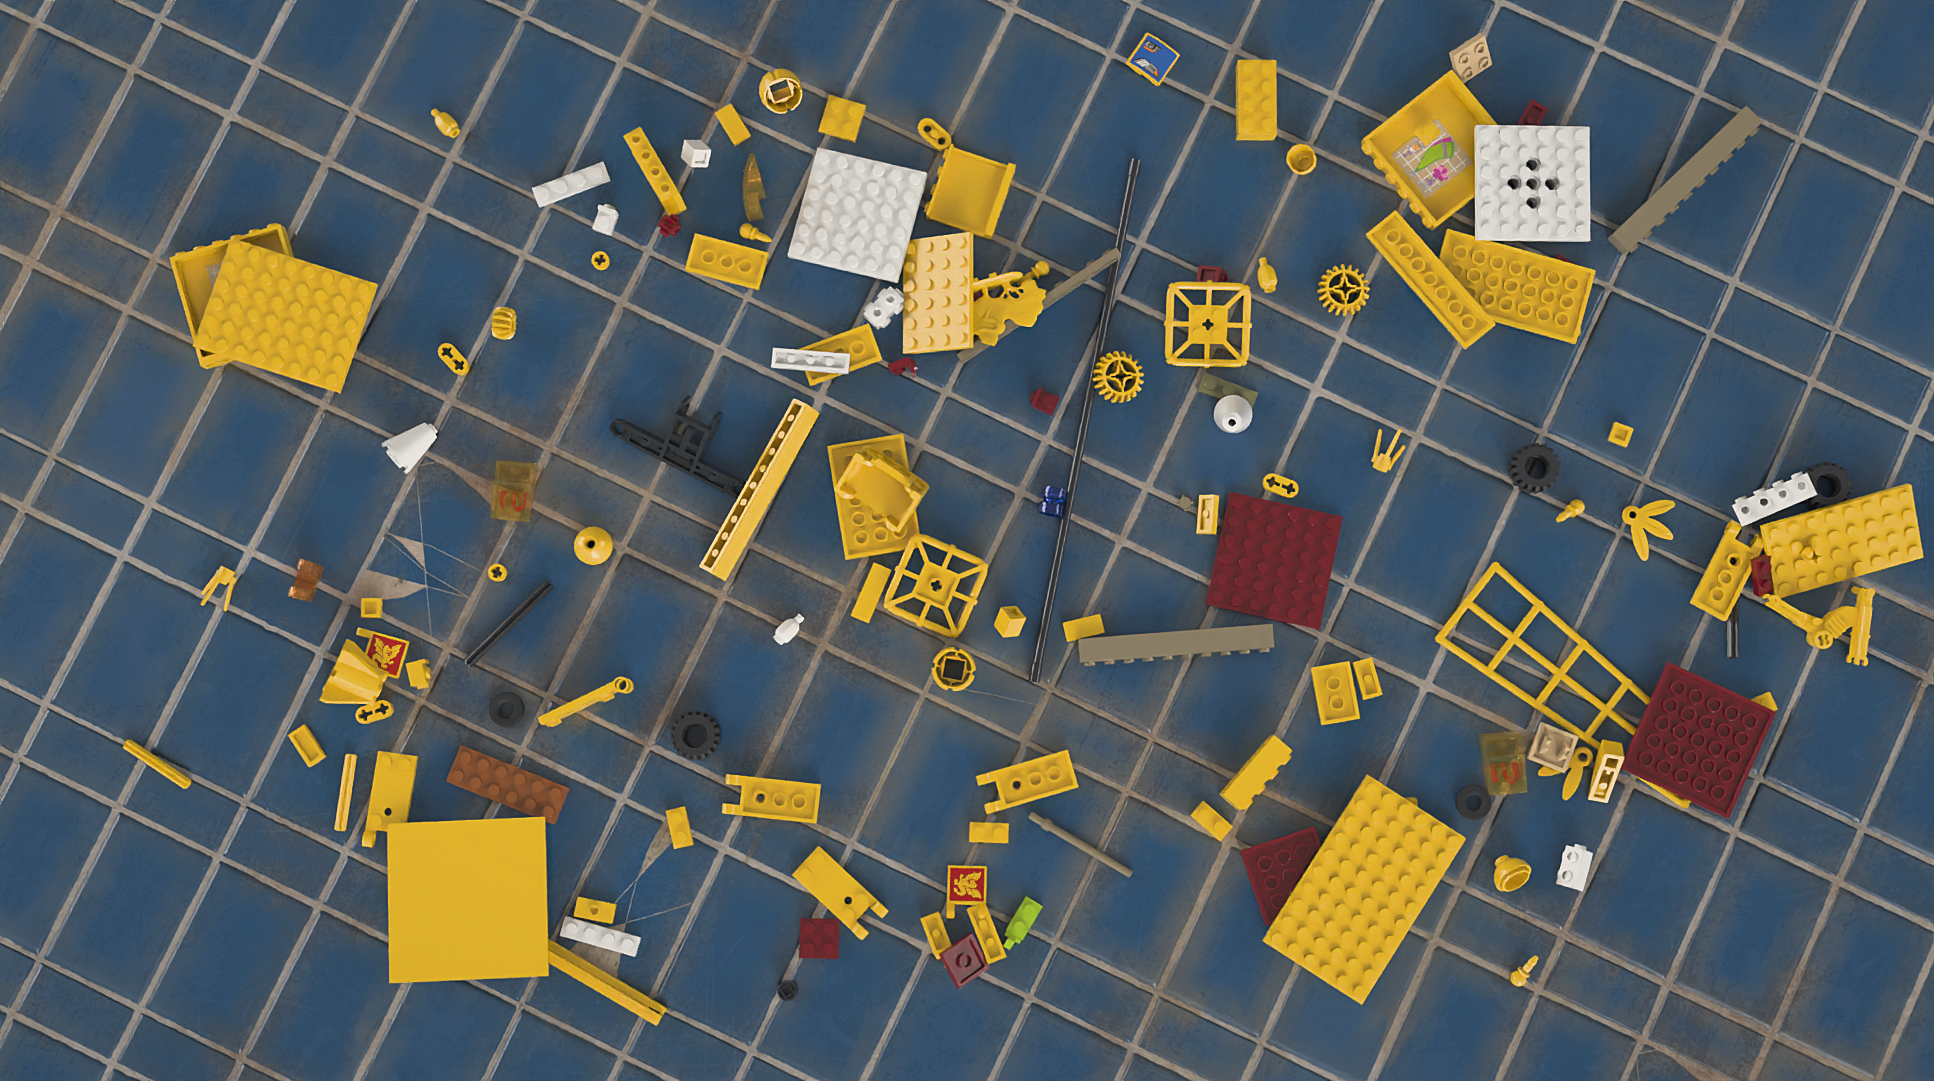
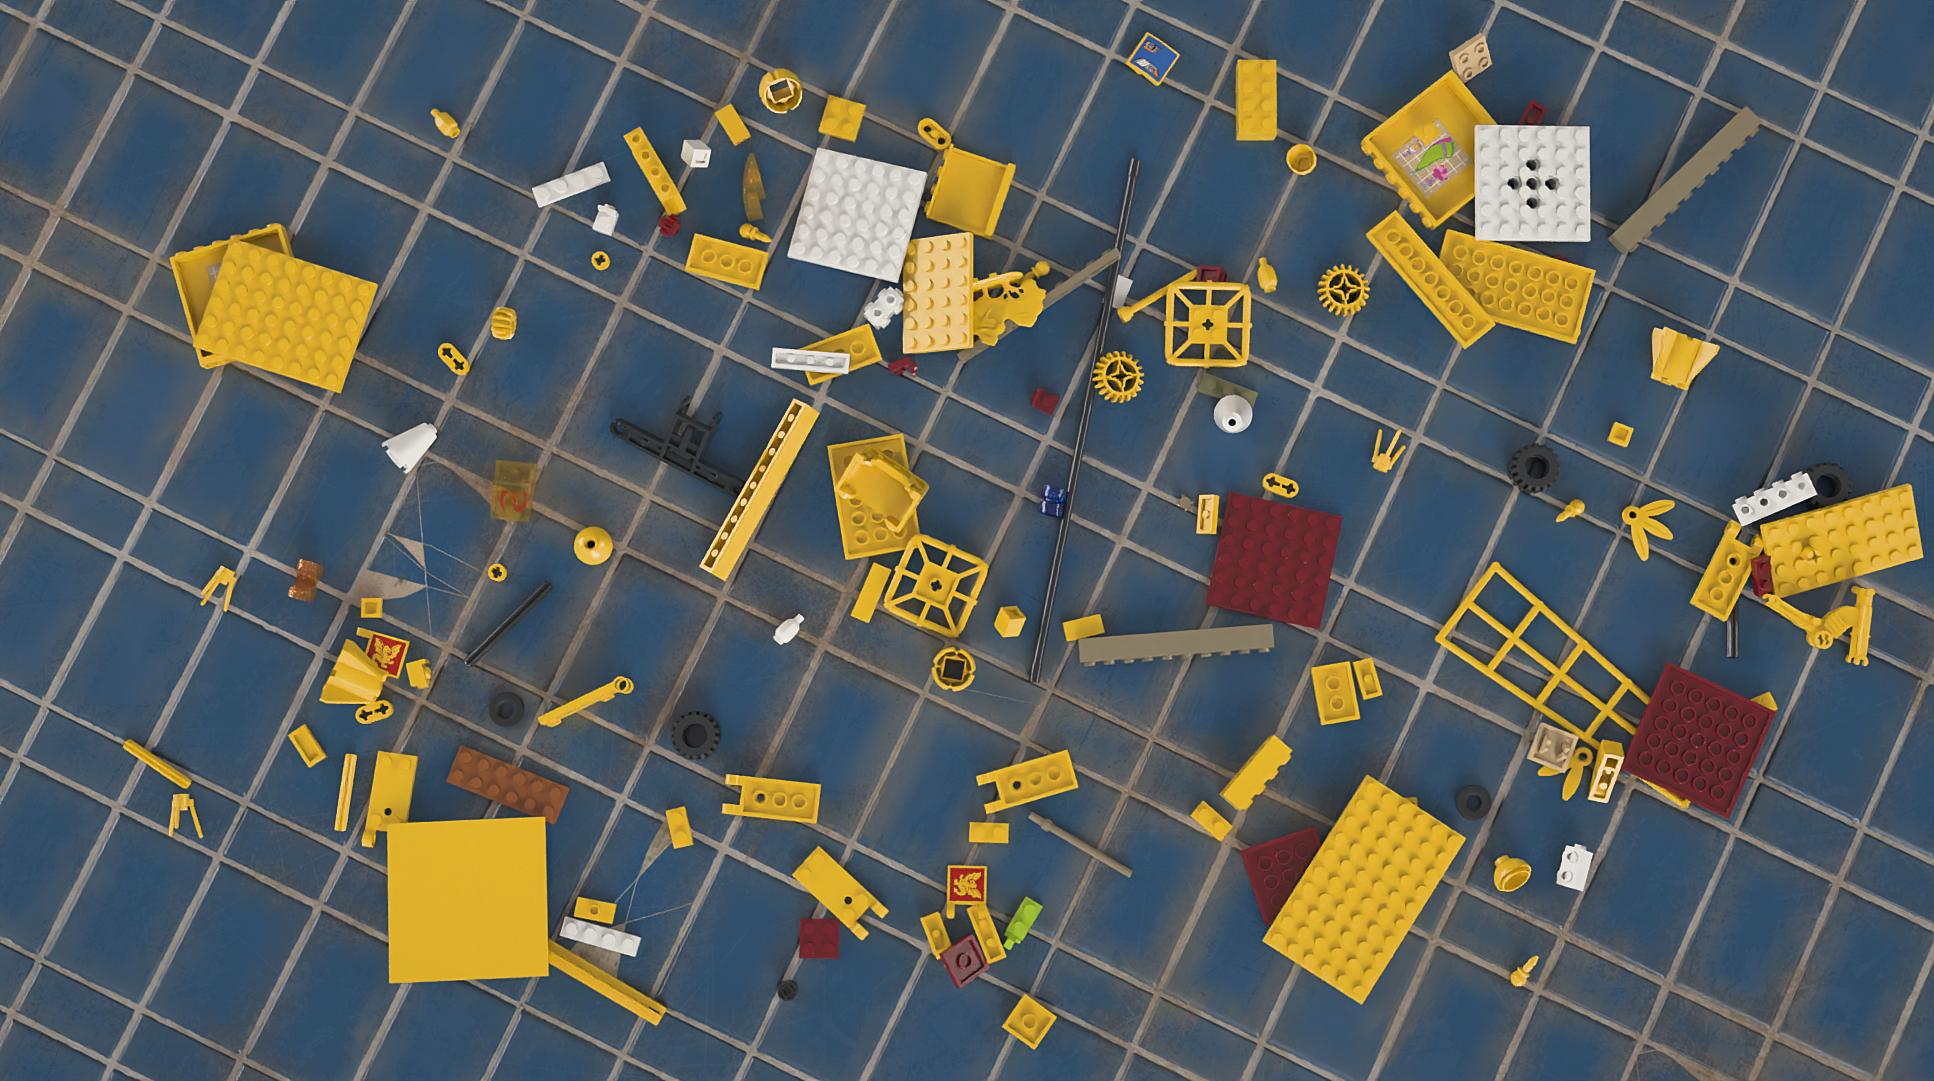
(181, 803): none -> yellow plant
(1029, 1021): none -> yellow plate
(1122, 288): none -> white sticker
(1126, 313): none -> yellow piece
(1503, 762): clear yellow slope -> none
(1678, 357): none -> yellow brick

